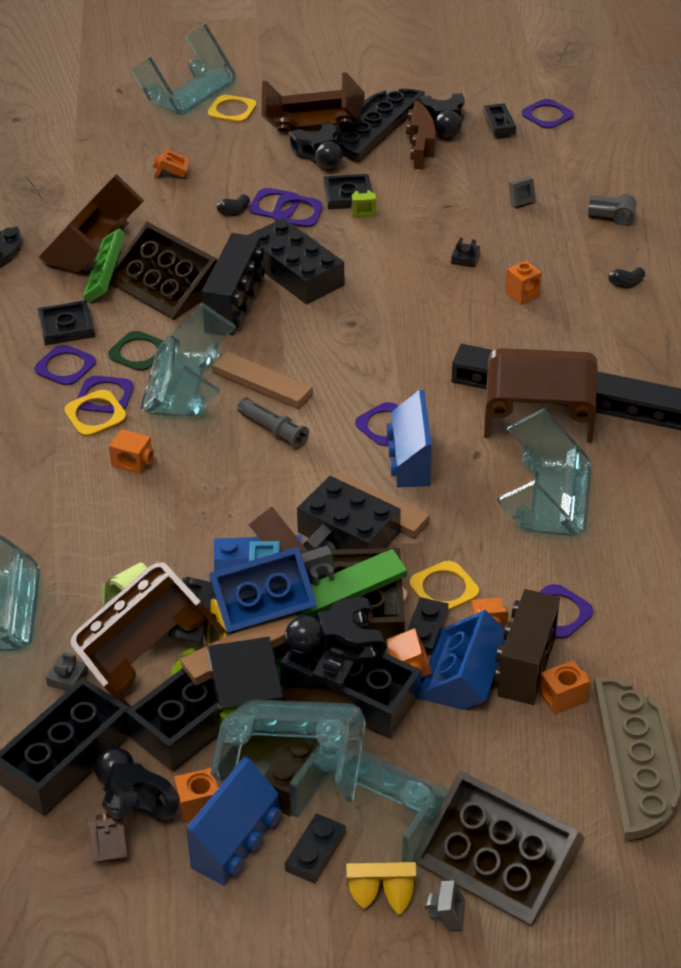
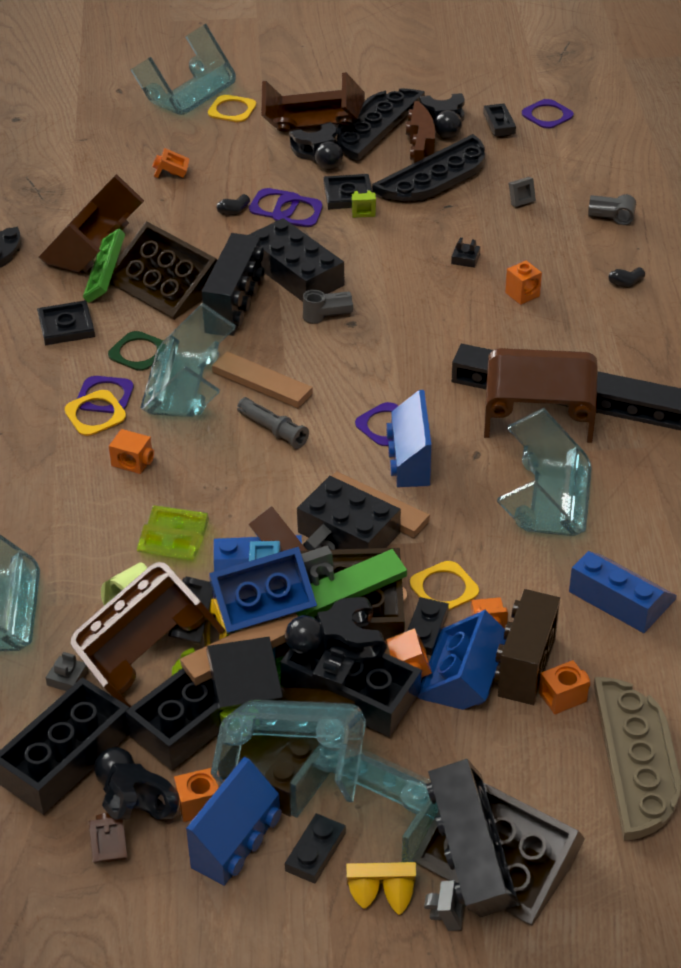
(41, 370): dark purple piece -> none
(173, 532): none -> clear neon green slope
(318, 305): none -> dark grey piece
(434, 172): none -> black plate
(472, 839): none -> black brick
(584, 607): dark purple piece -> none
(619, 591): none -> blue slope

